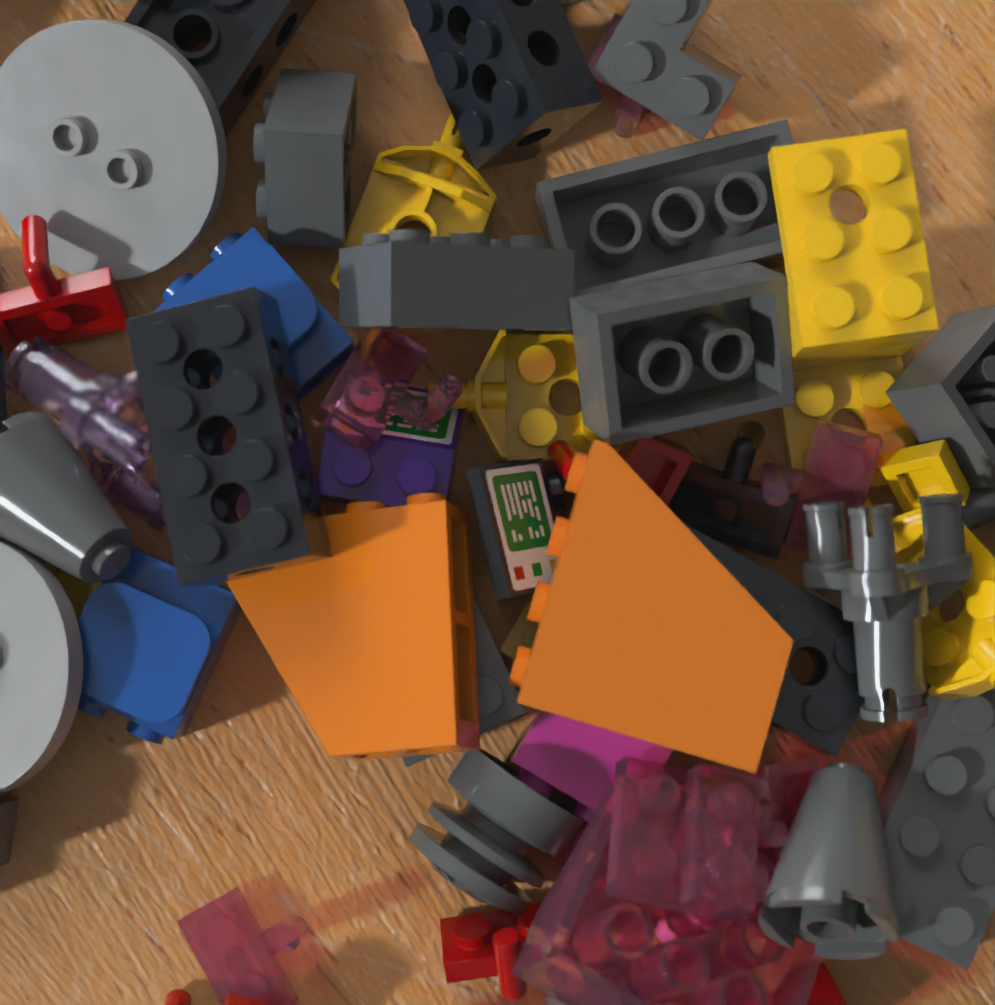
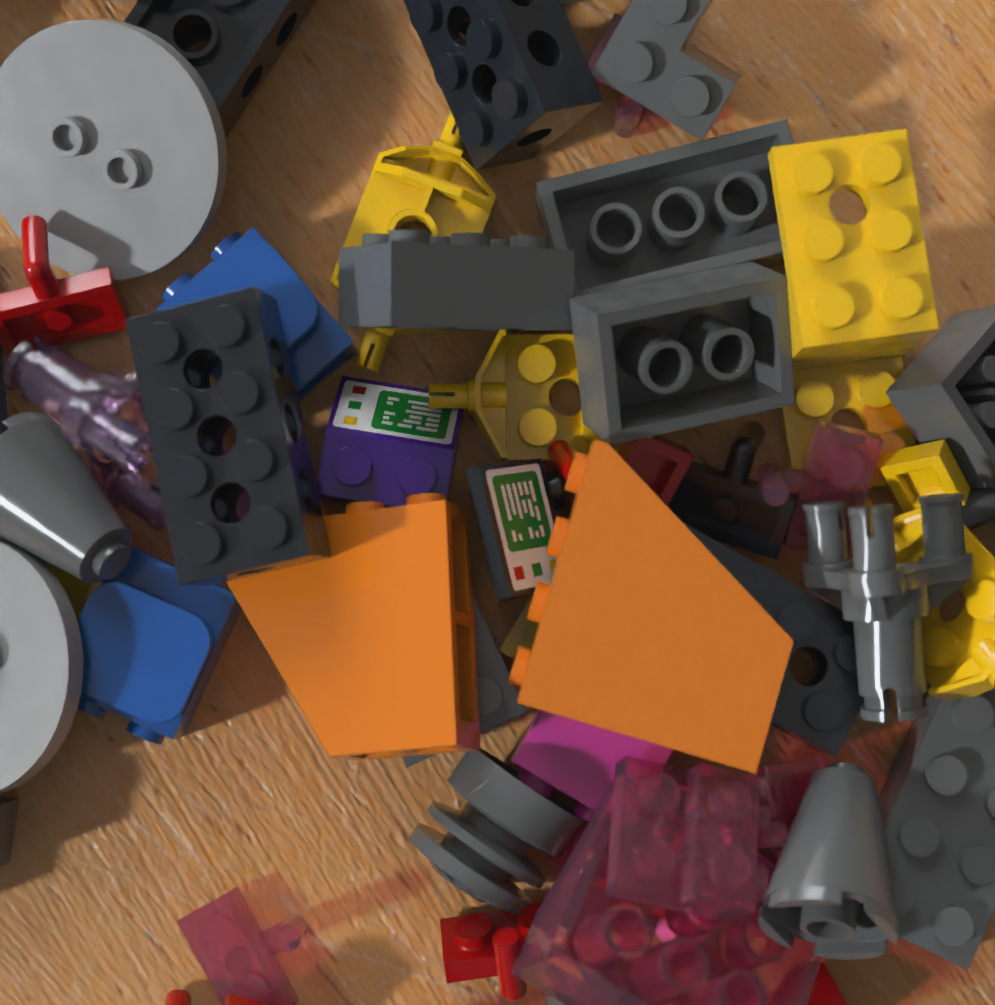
(307, 157): dark grey brick -> none
(375, 387): clear pink plate -> none

